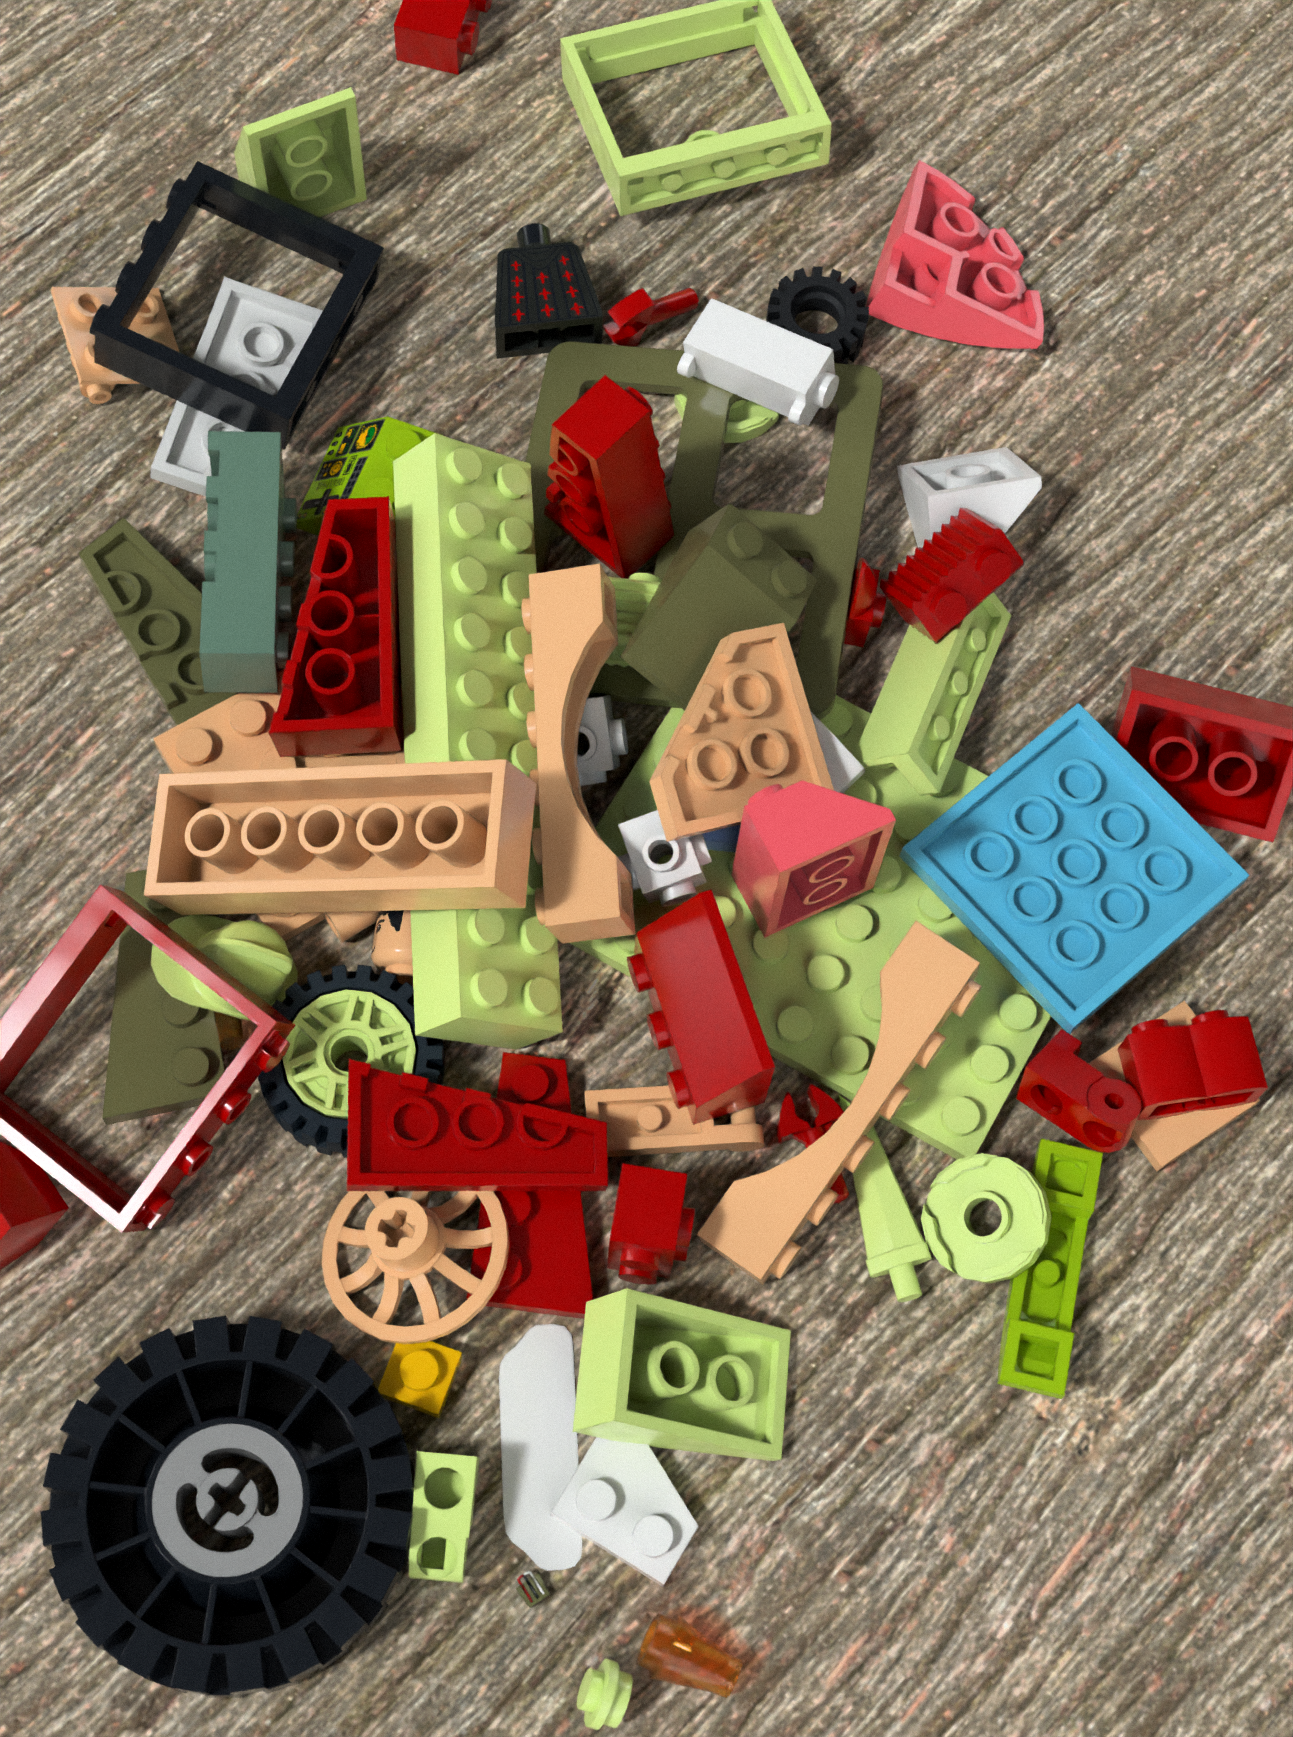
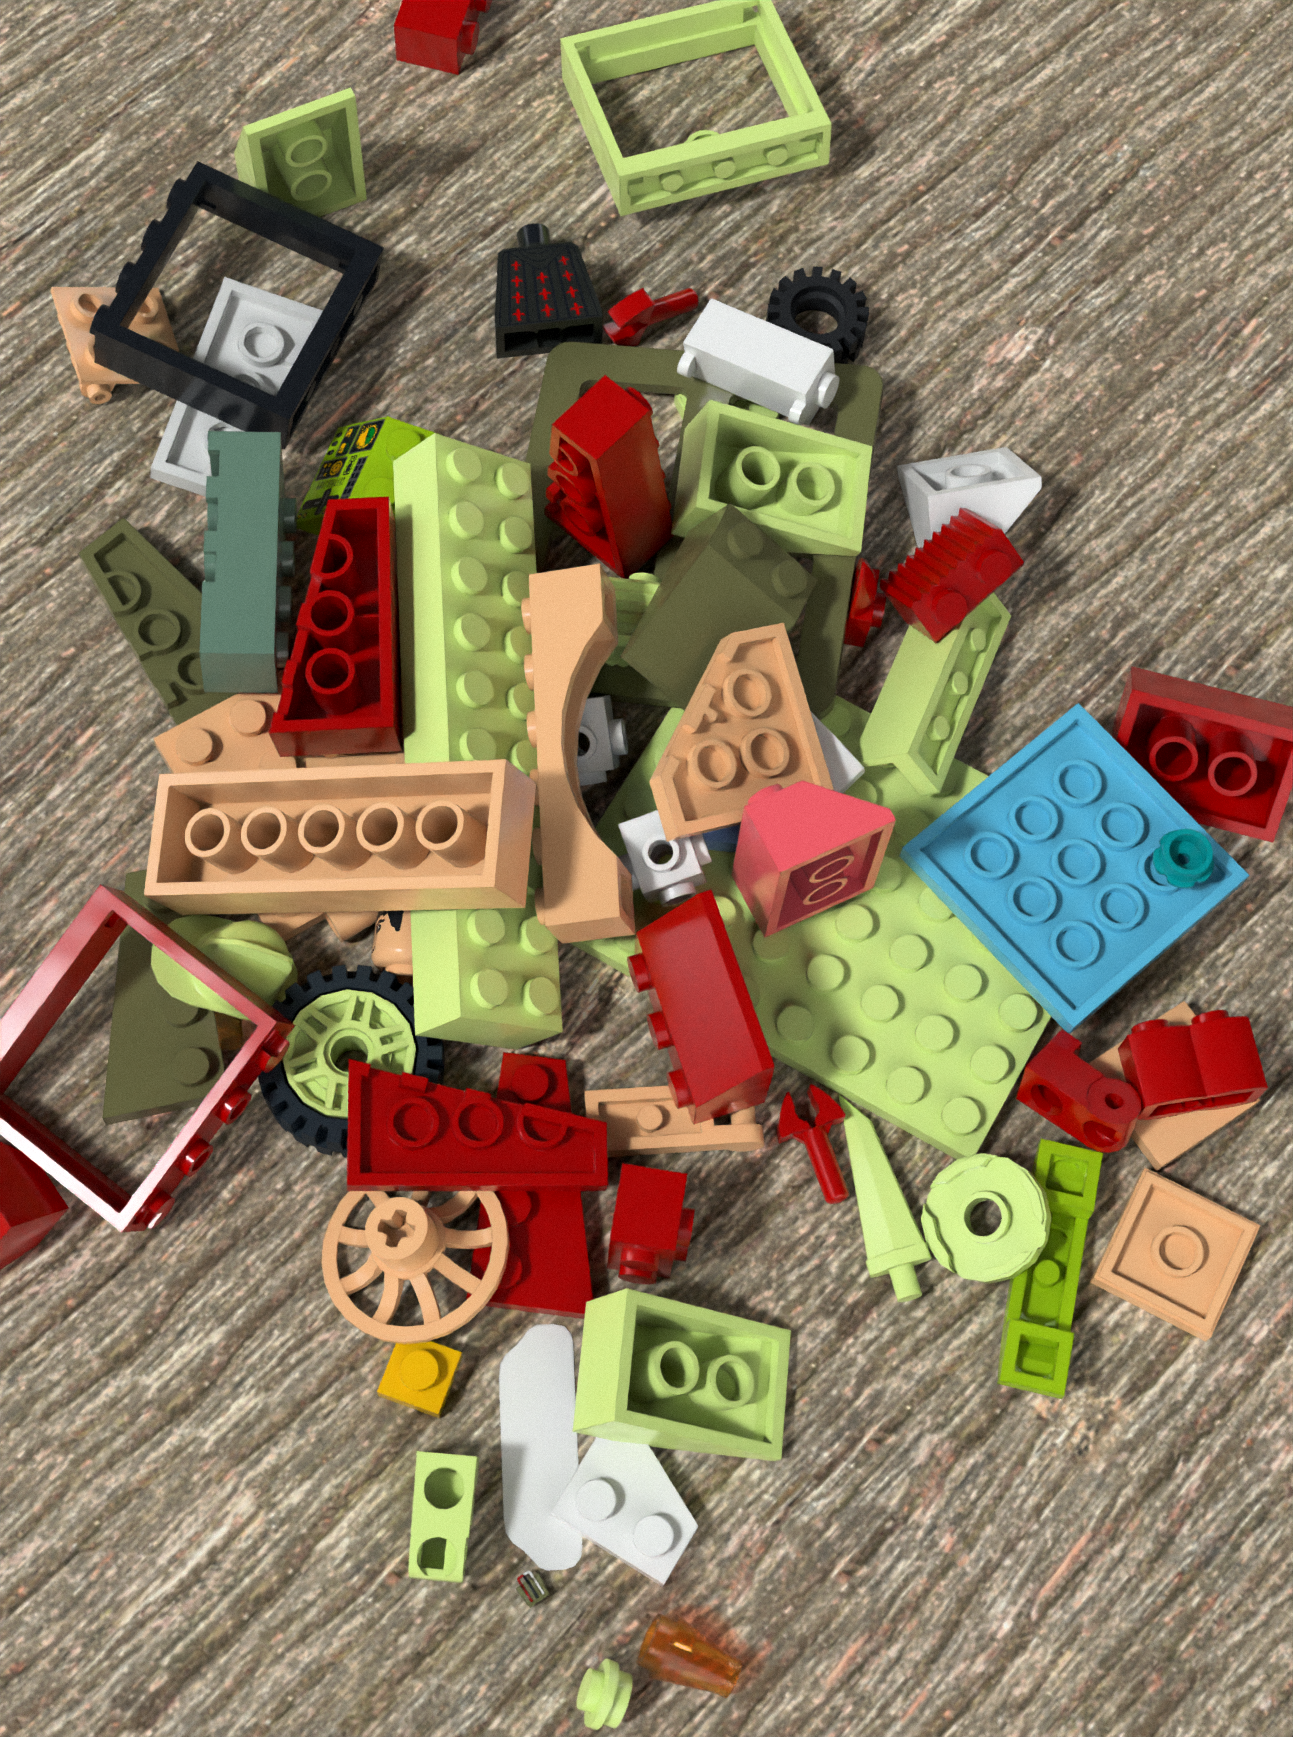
(314, 1565): black wheel -> none
(765, 1212): light nougat arch -> none
(784, 477): none -> yellowish green slope
(952, 272): coral brick -> none
(1175, 1254): none -> light nougat tile
(1194, 847): none -> teal plate

